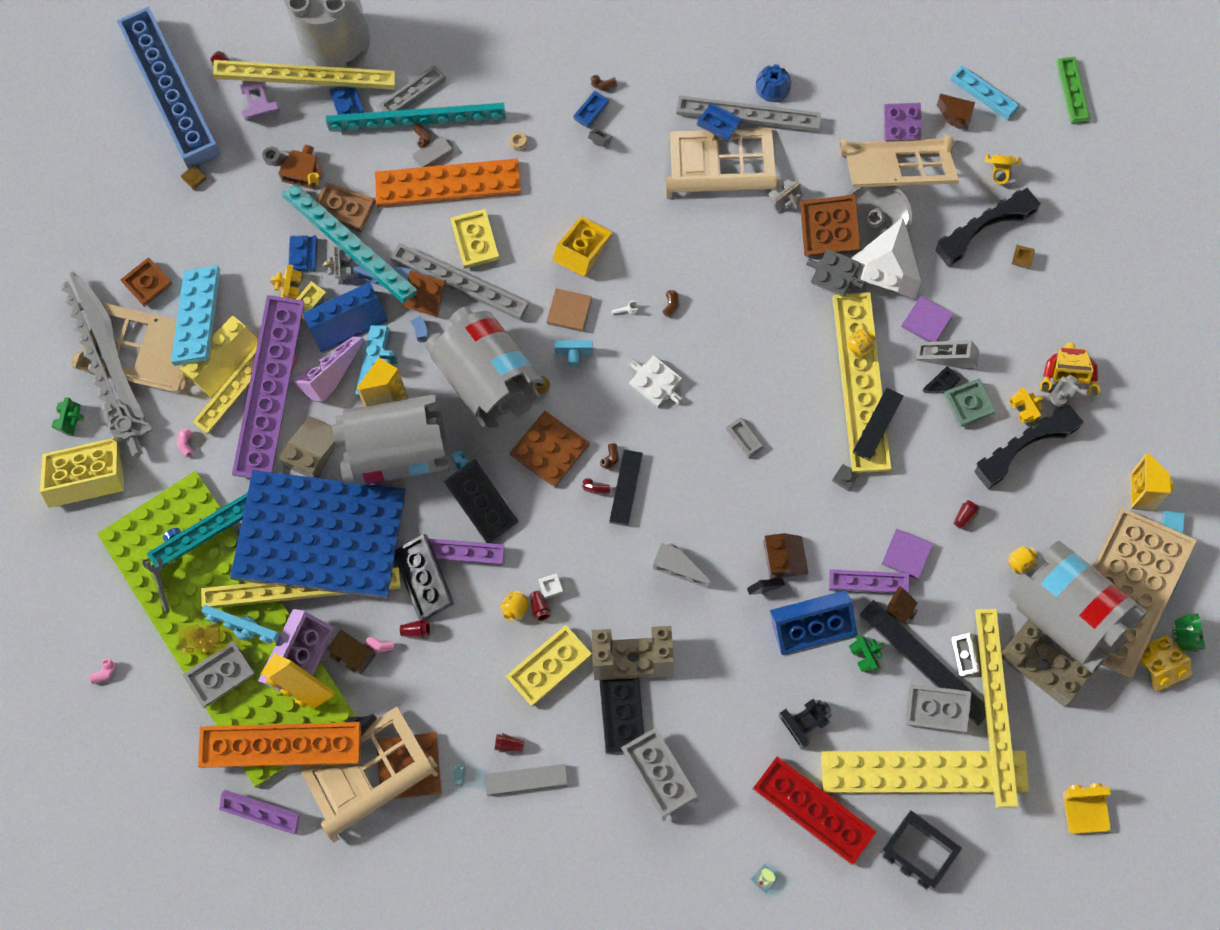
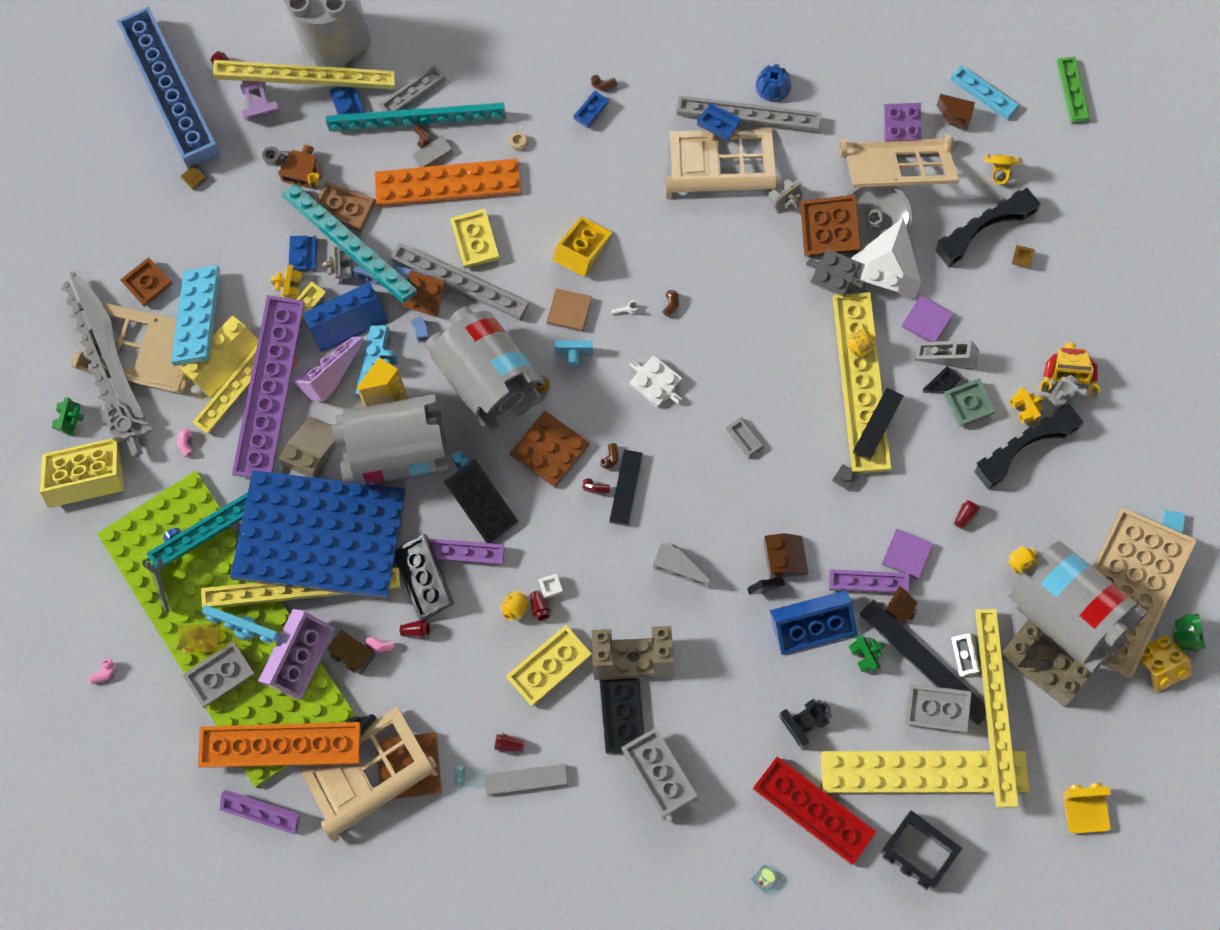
(296, 682): yellow slope -> none
(599, 137): dark grey plate -> none
(1149, 484): yellow slope -> none

